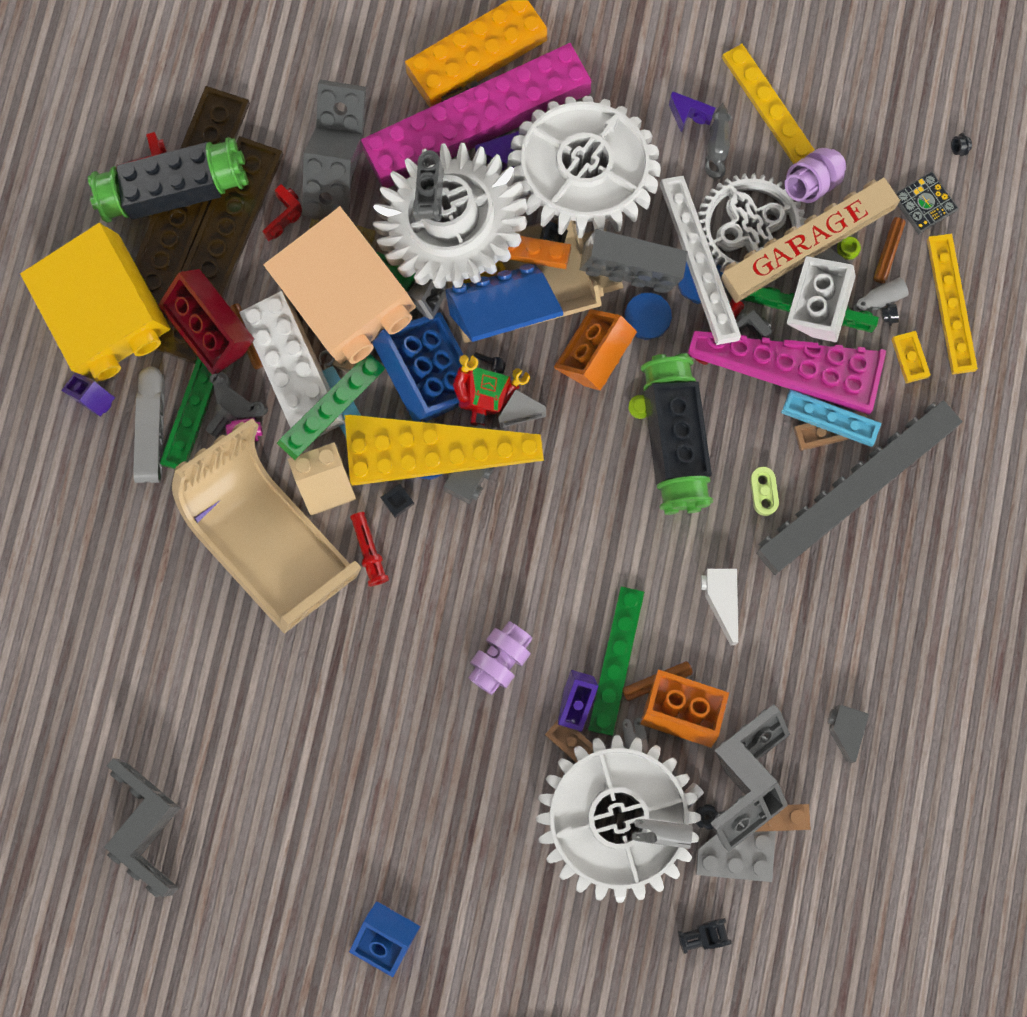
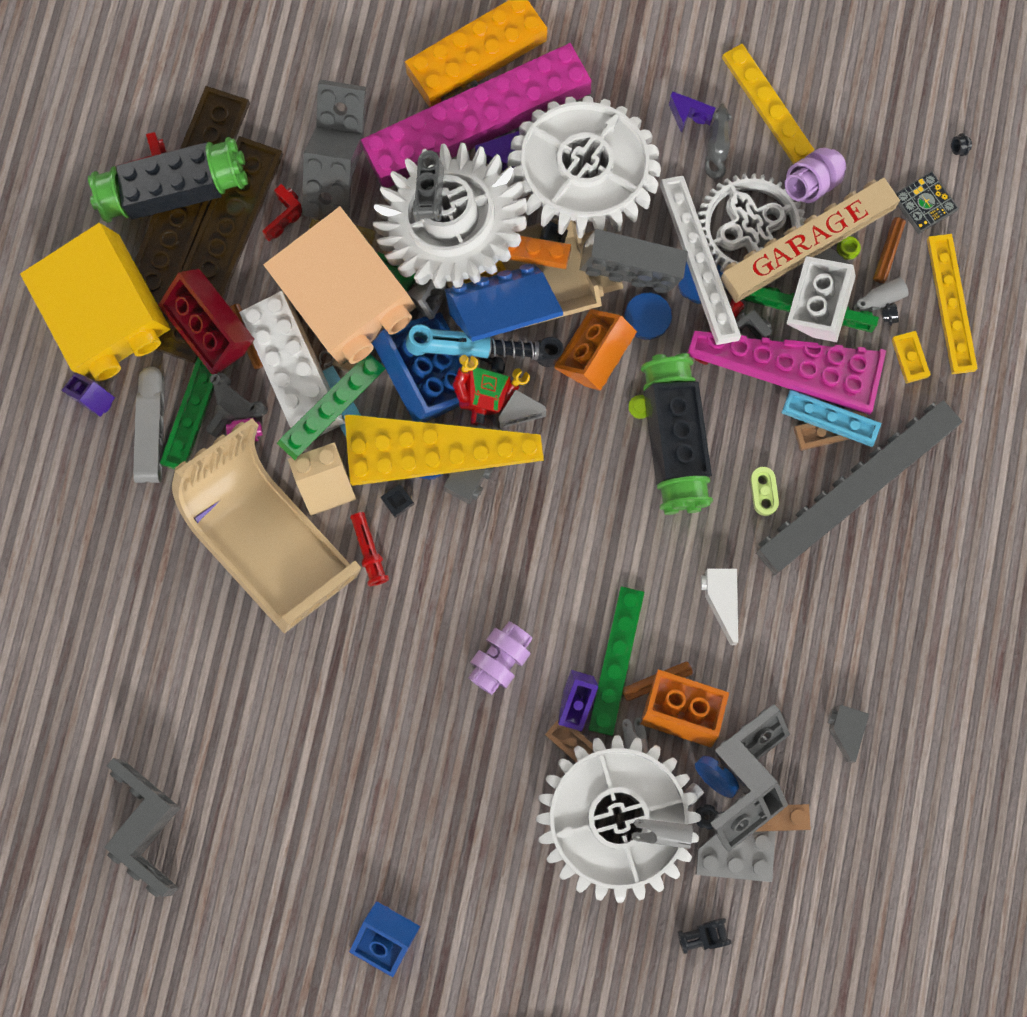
(459, 344): none -> piece
(719, 780): none -> blue tile

